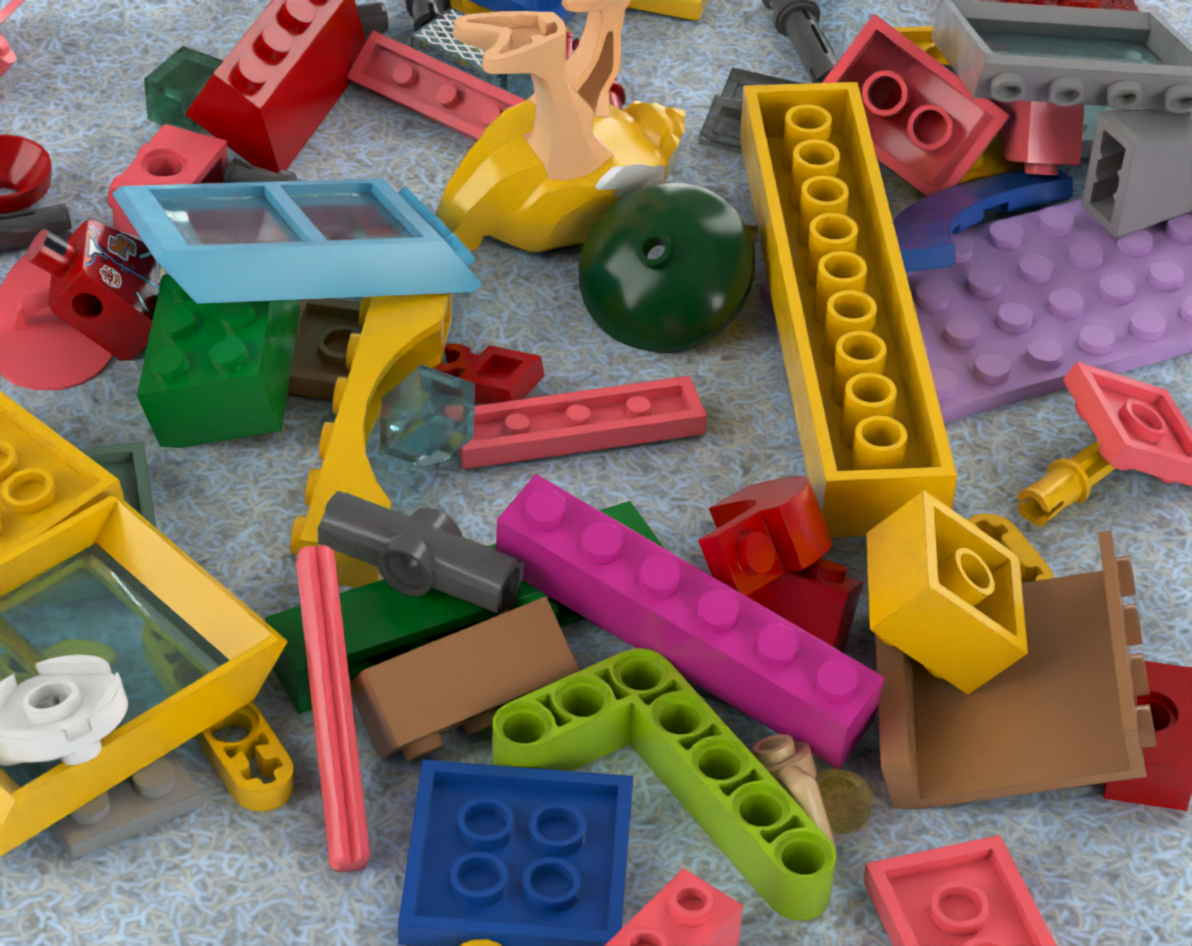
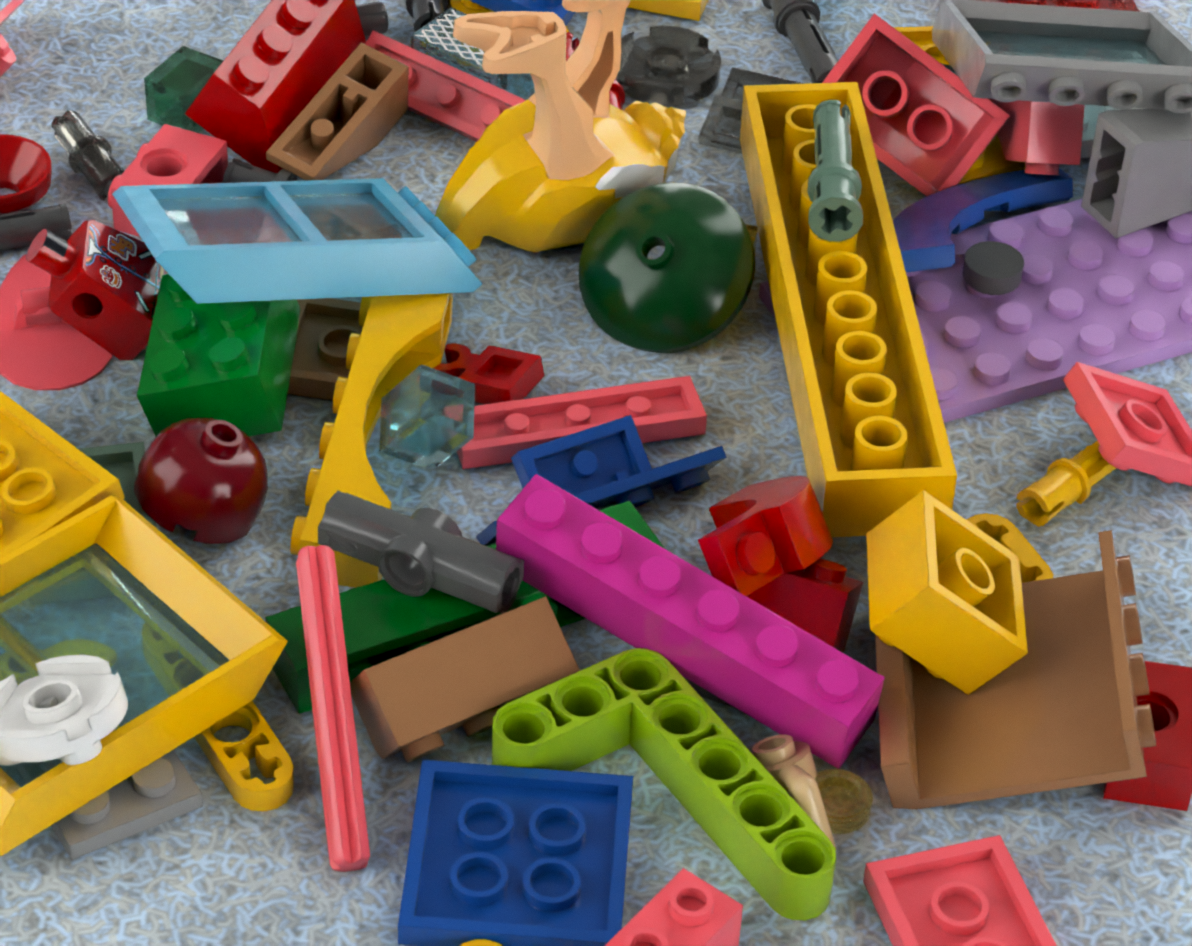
(86, 151): none -> clear smoke axle
(203, 479): none -> dark red cylinder
(345, 116): none -> medium nougat slope
(607, 467): none -> blue bracket
(687, 79): none -> clear smoke plate
(834, 182): none -> sand green pin
(993, 268): none -> dark grey tile

